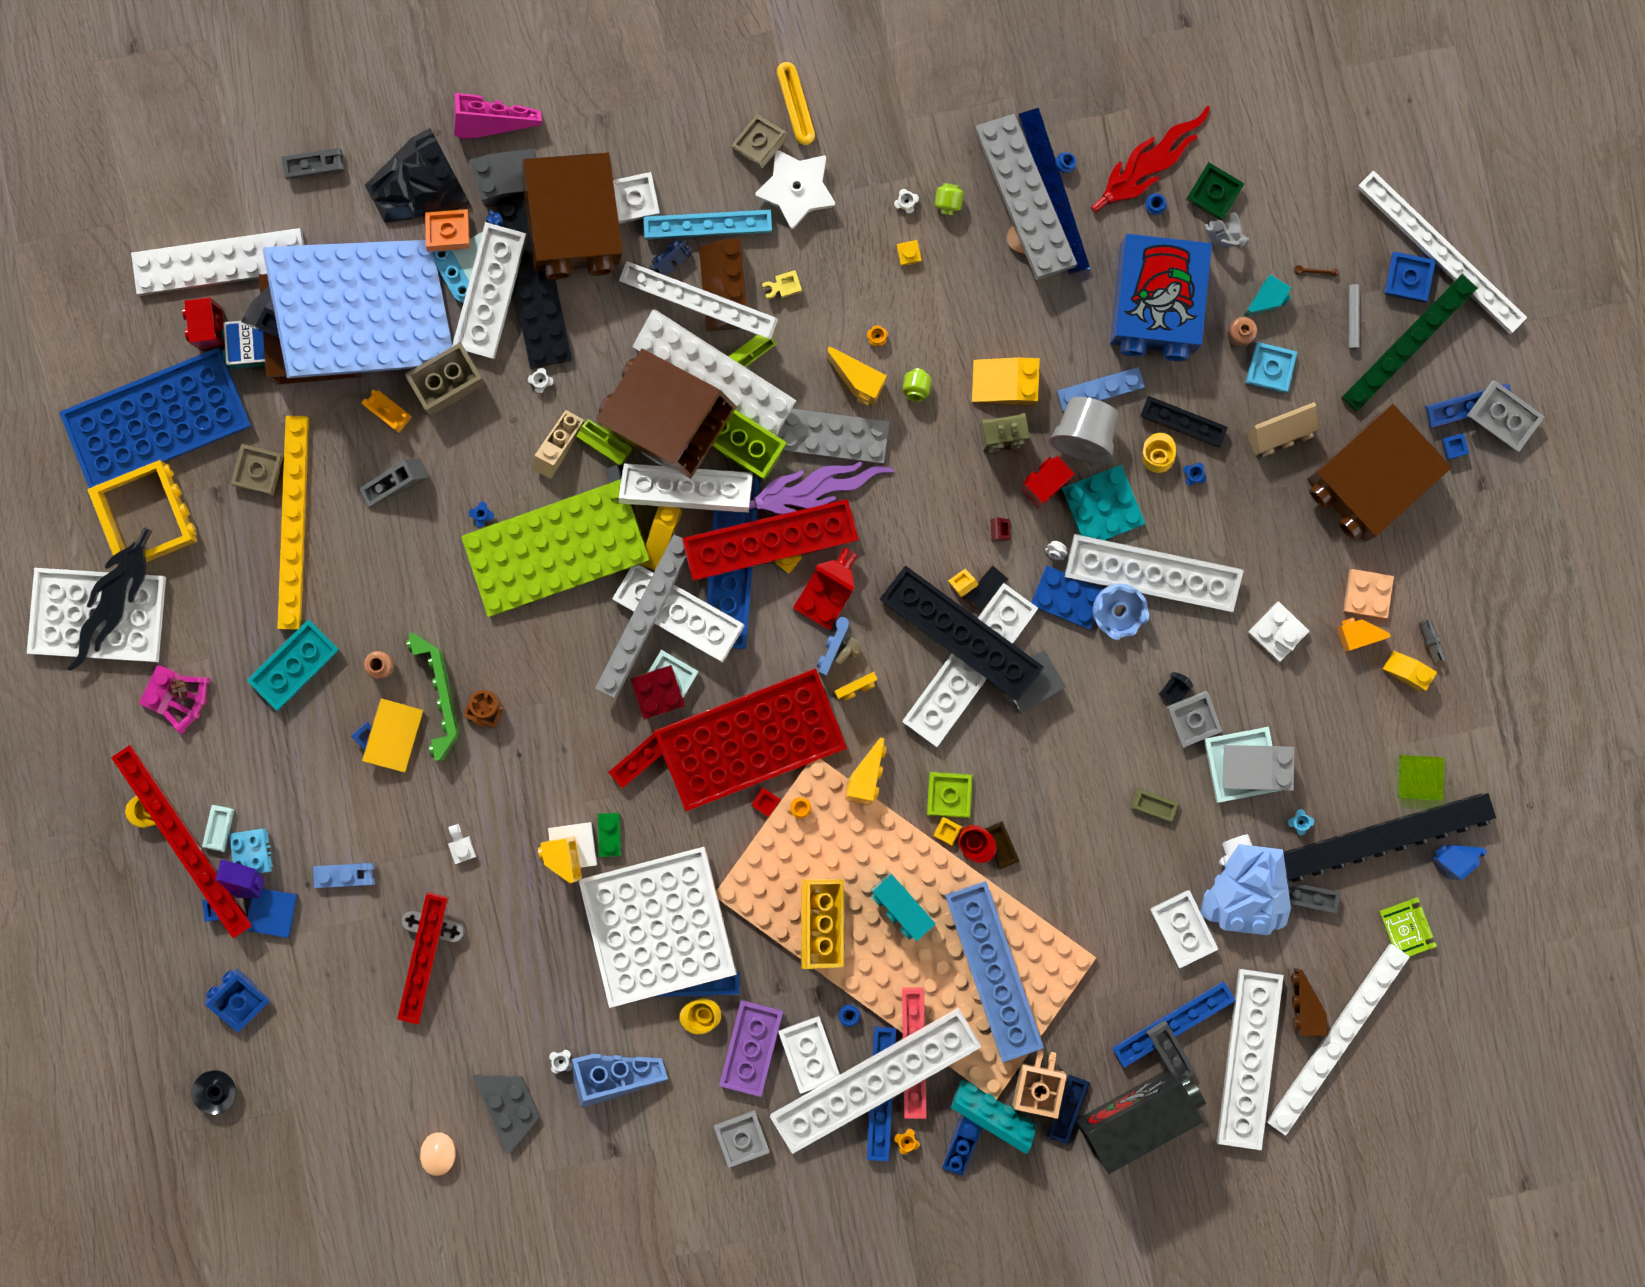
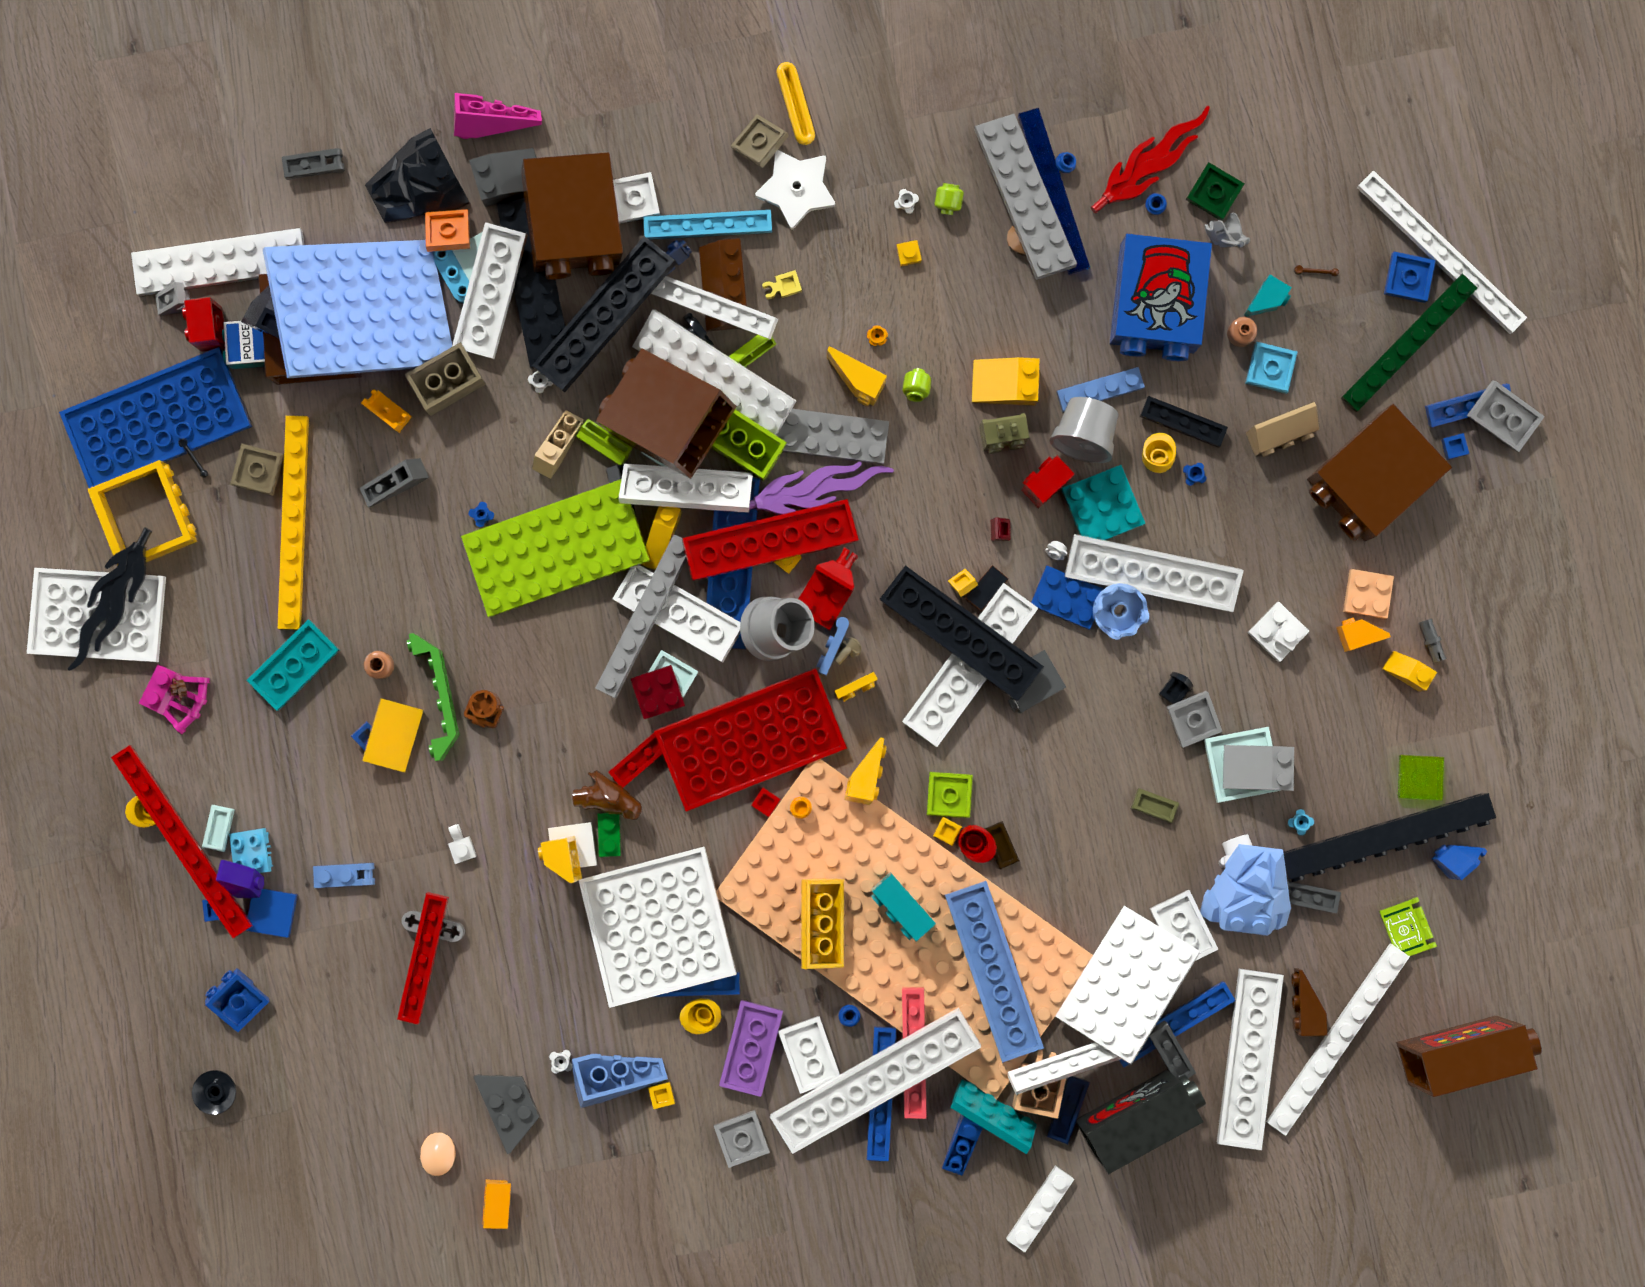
(172, 299): none -> light grey slope
(183, 443): none -> black hinge
(494, 218): blue plate -> none
(496, 1204): none -> light orange hinge
(604, 314): none -> black plate
(607, 797): none -> reddish brown animal
(661, 1095): none -> yellow plate
(696, 328): none -> black plate
(760, 625): none -> light grey piece
(908, 1135): light orange plate -> none
(1040, 1208): none -> white plate
(1060, 1067): none -> white plate
(1127, 984): none -> white plate
(1354, 316): light grey piece -> none
(1468, 1055): none -> reddish brown brick

